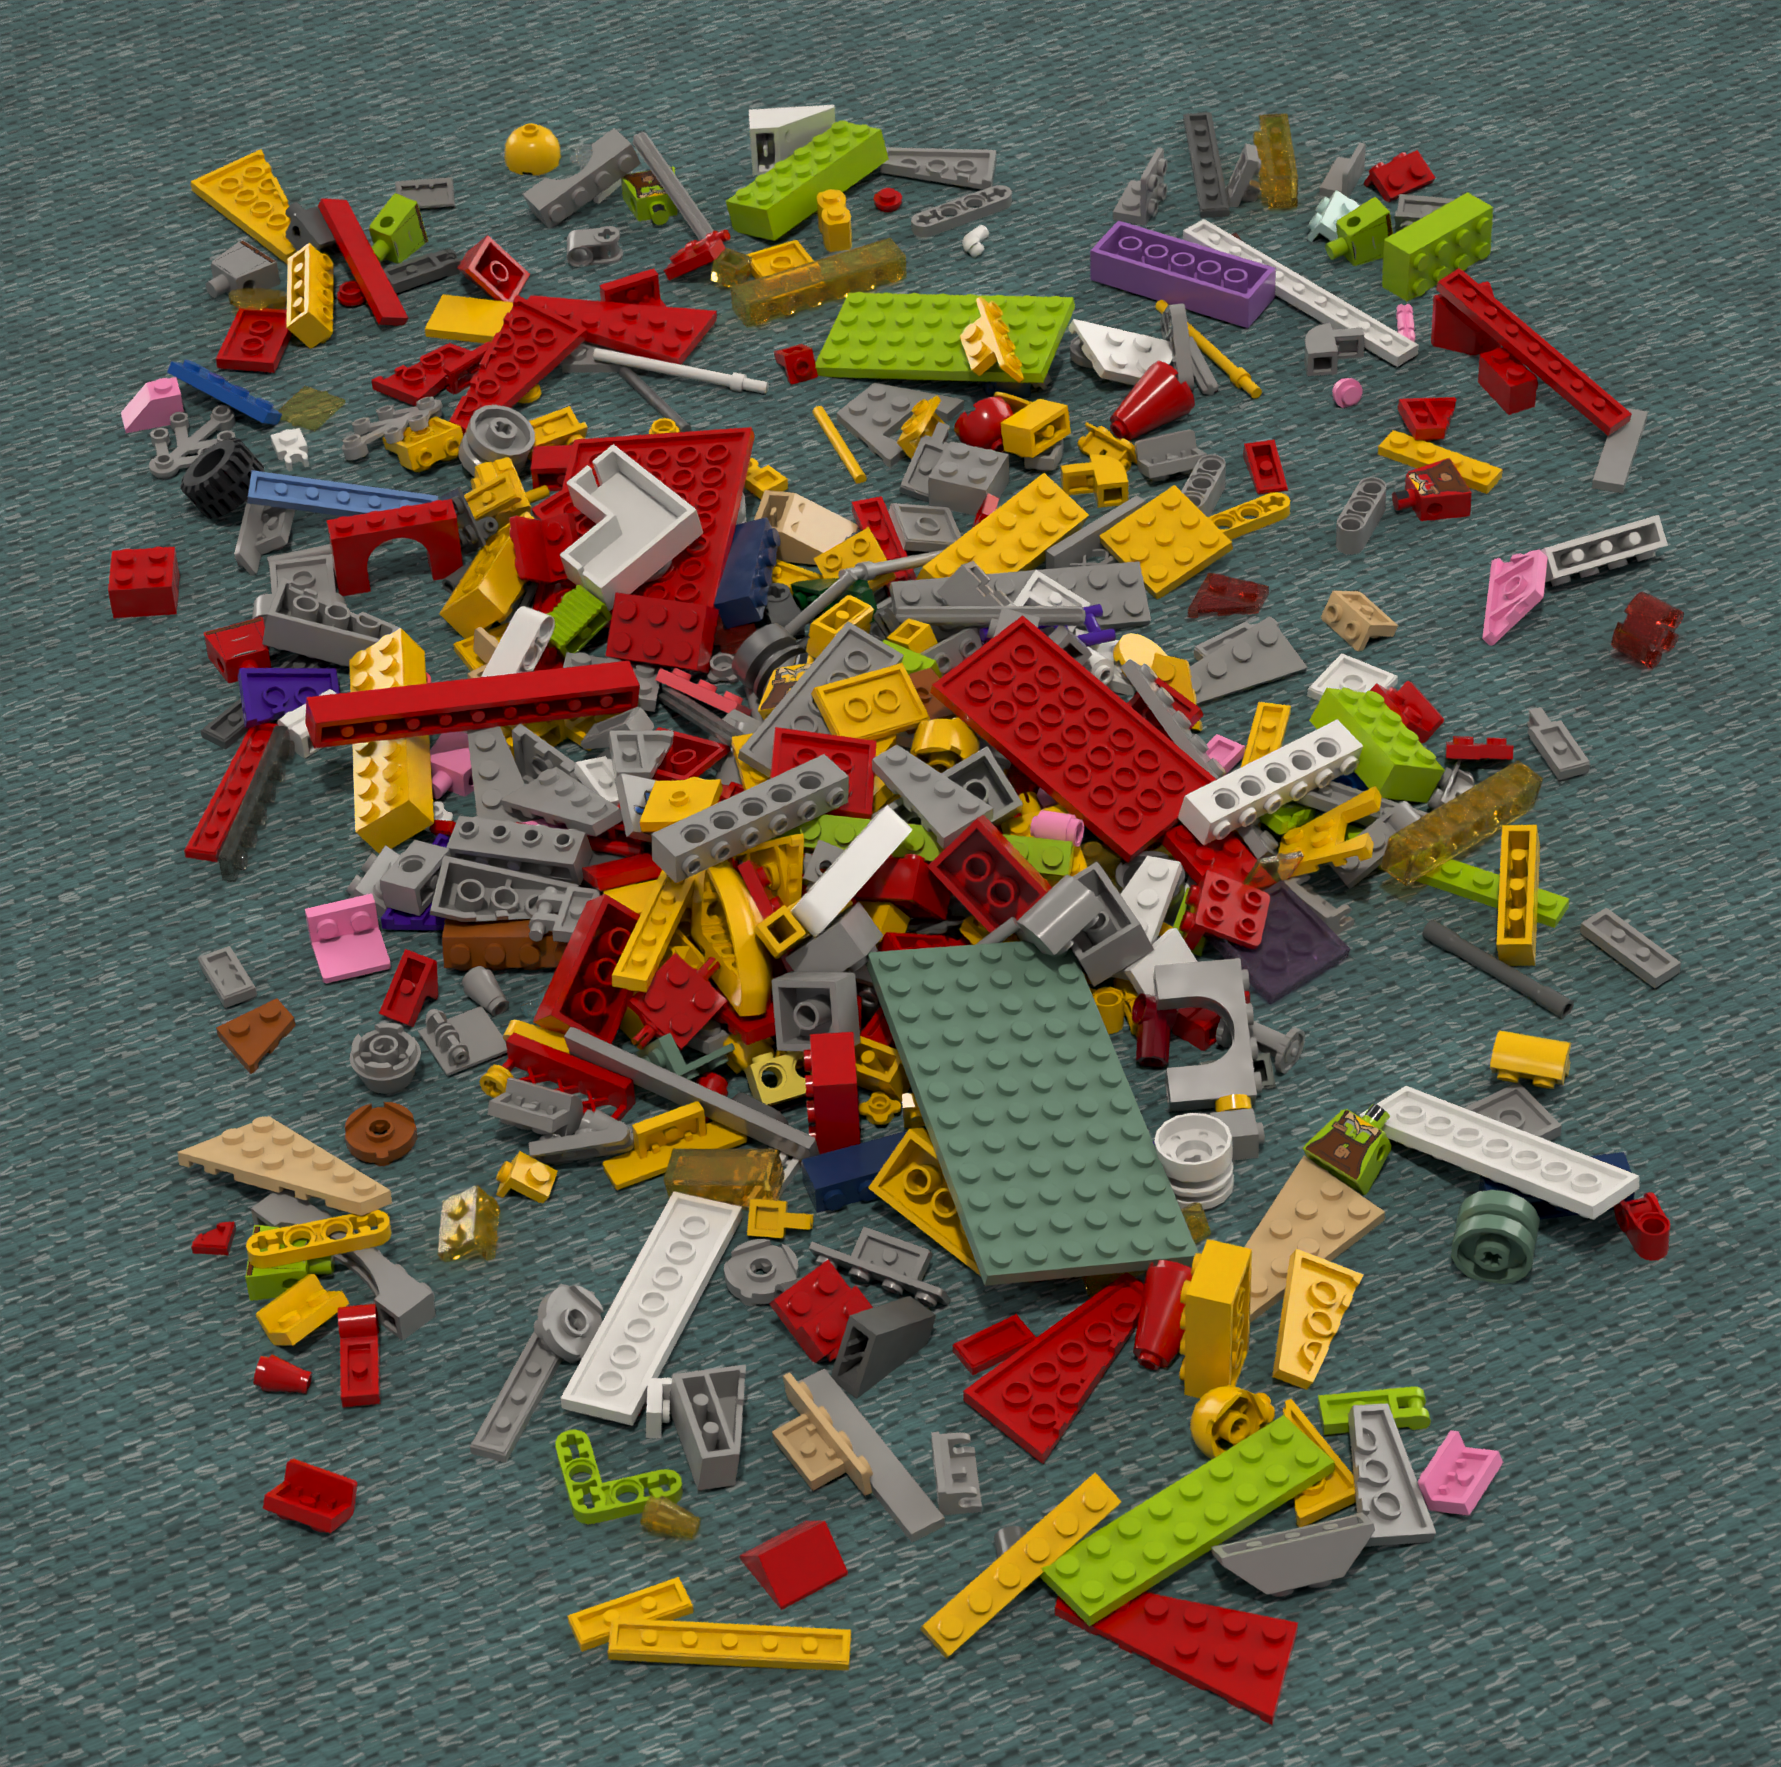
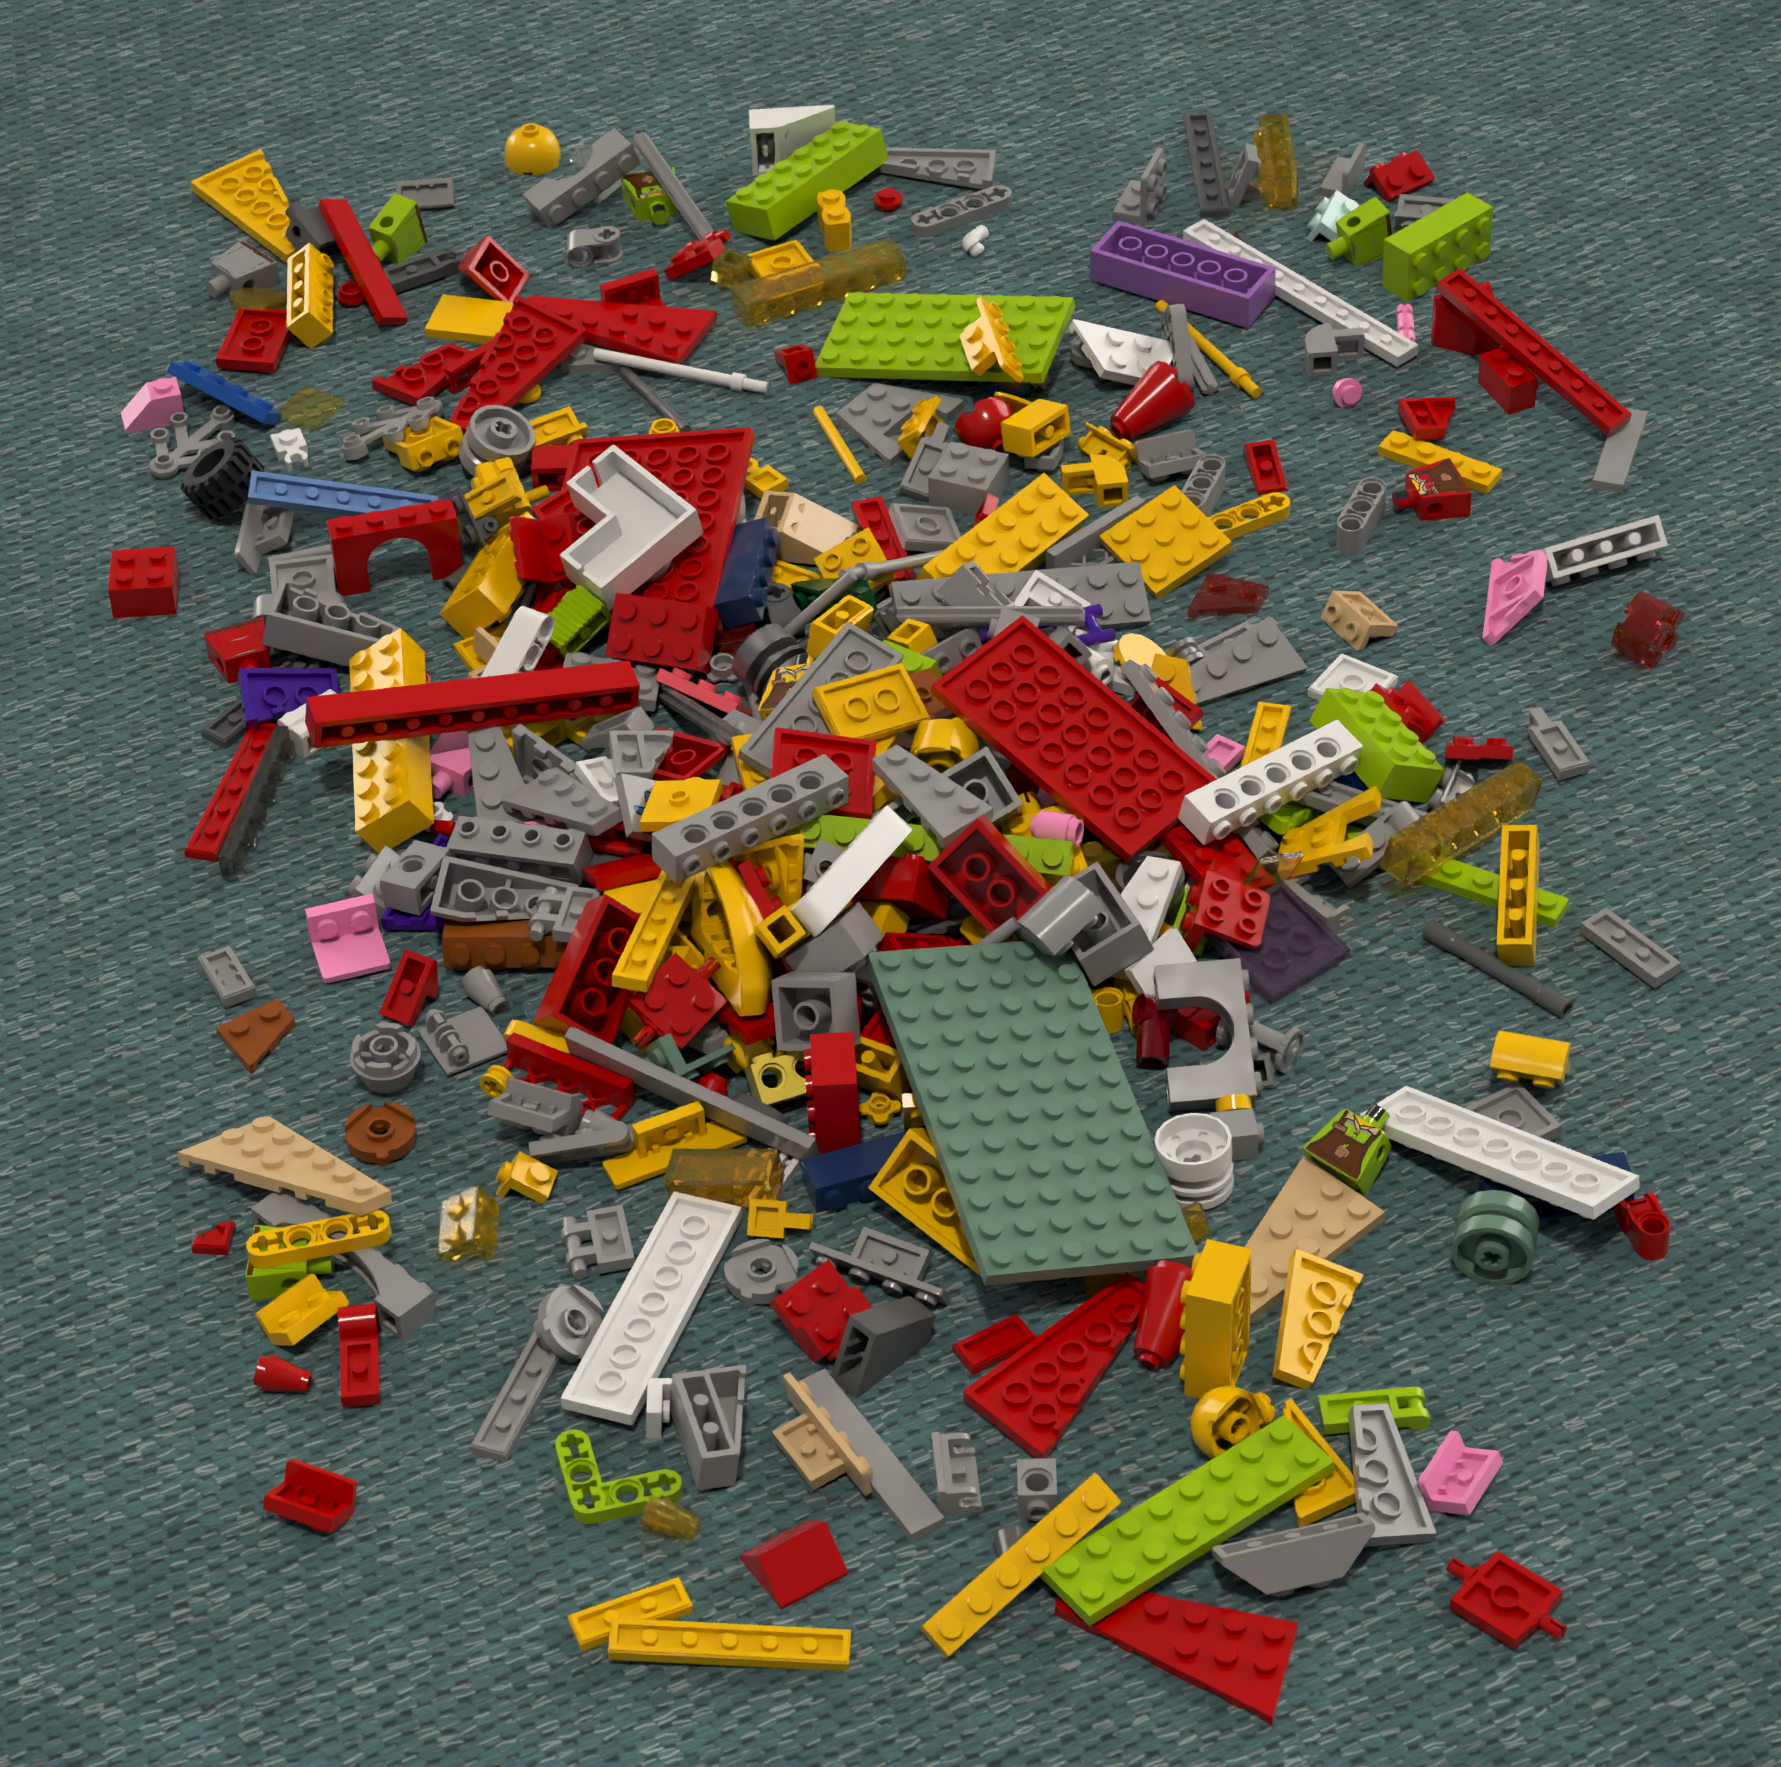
(609, 1237): none -> light grey plate
(1036, 1487): none -> light grey brick
(1186, 649): none -> flat silver wheel
(1506, 1599): none -> red plate

